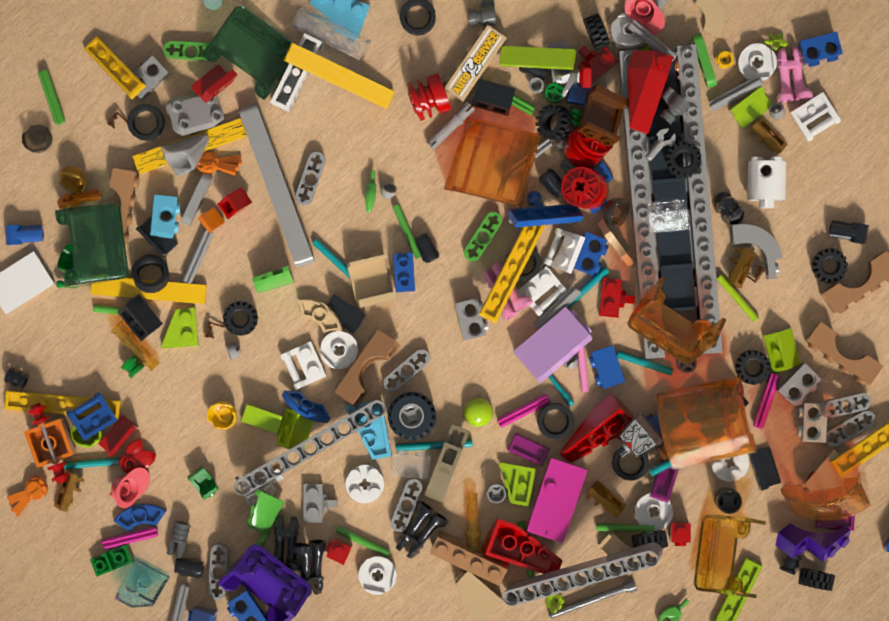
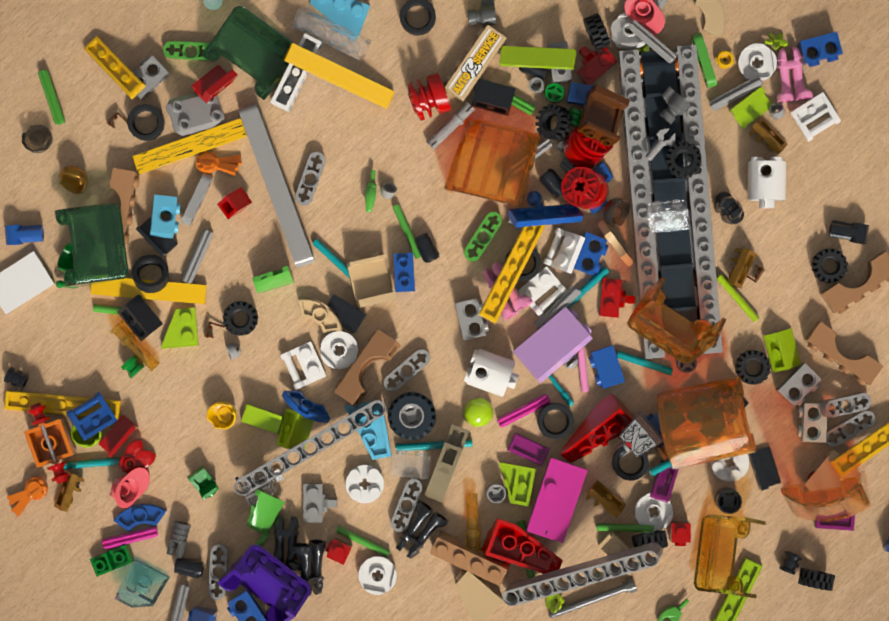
(73, 200): orange piece -> none
(185, 154): light grey hat -> none
(211, 220): orange tile -> none
(497, 375): none -> white cylinder
(580, 74): piece -> none
(646, 81): red wedge -> none
(763, 241): light grey arch -> none
(766, 401): dark pink axle -> none
(822, 545): dark purple arch -> none

